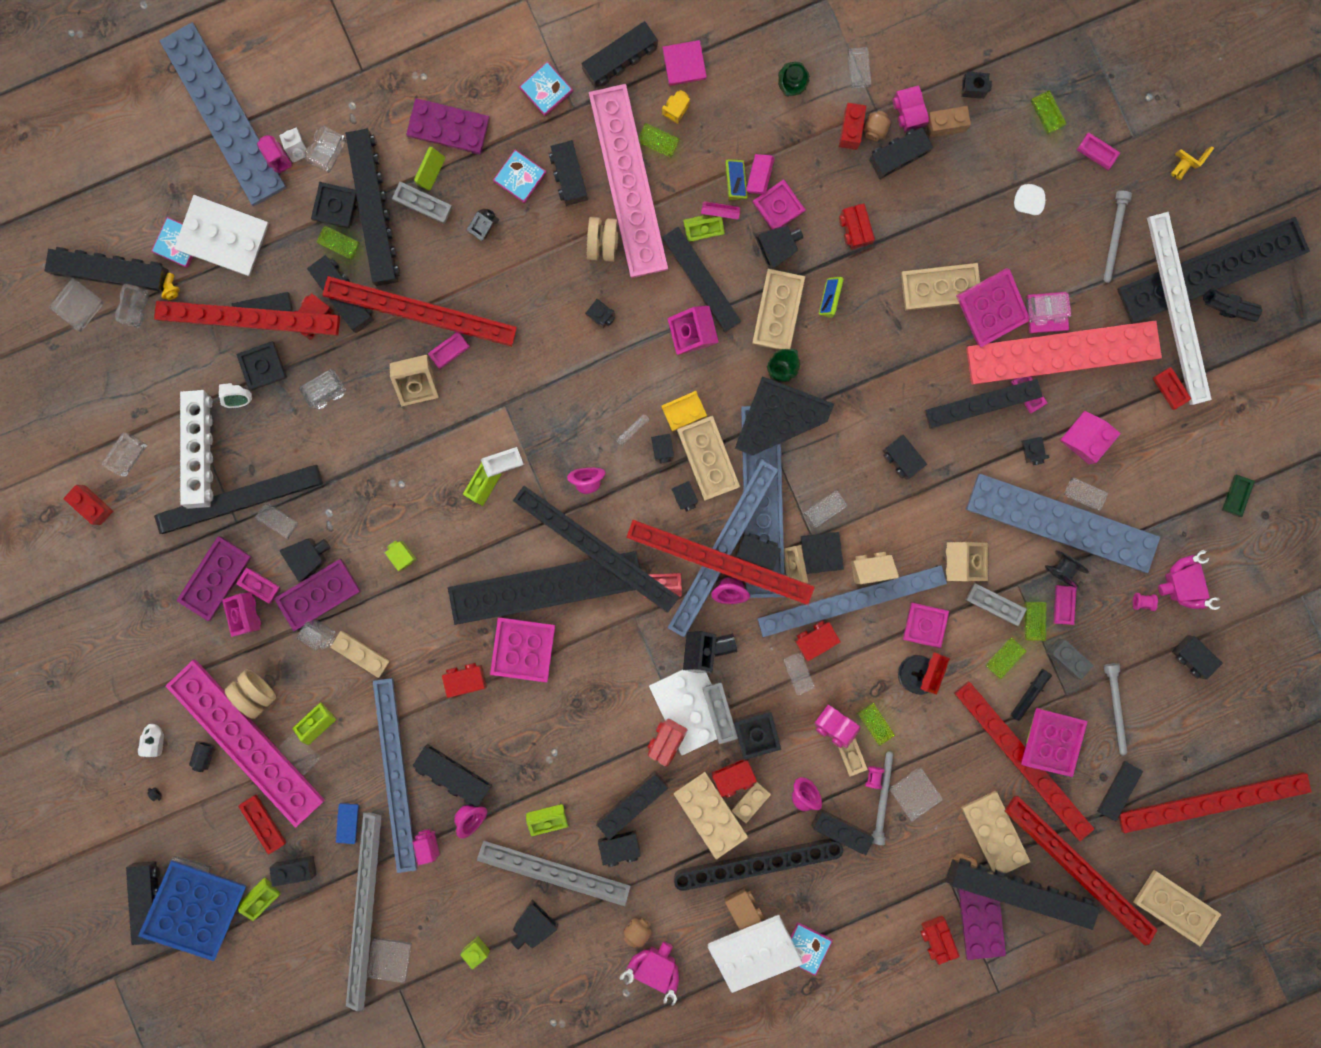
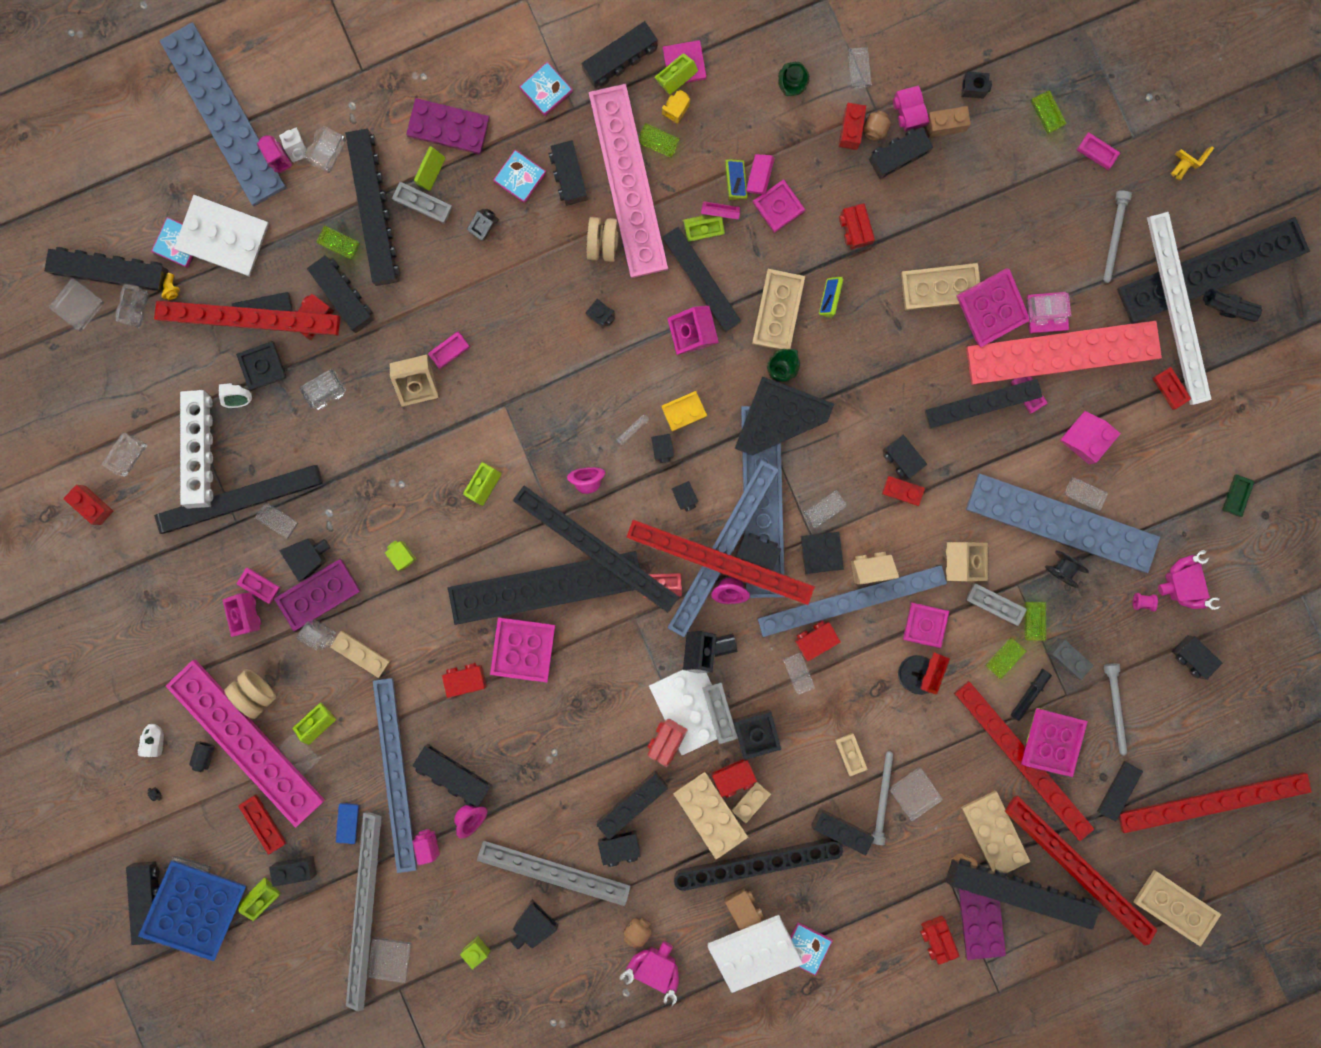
(214, 578): magenta plate -> none
(334, 205): black plate -> none
(419, 311): red plate -> none
(502, 462): white tile -> none
(546, 820): lime slope -> none
(676, 73): none -> lime slope
(708, 458): tan plate -> none
(778, 244): black torso -> none
(795, 563): tan plate -> none
(806, 795): dark pink hat -> none
(837, 727): dark pink brick -> none
(874, 777): dark pink bush -> none
(876, 724): clear neon green plate -> none
(903, 491): none -> red plate
(1030, 199): white sticker -> none
(1034, 451): black bracket -> none
(1064, 605): dark pink tile -> none

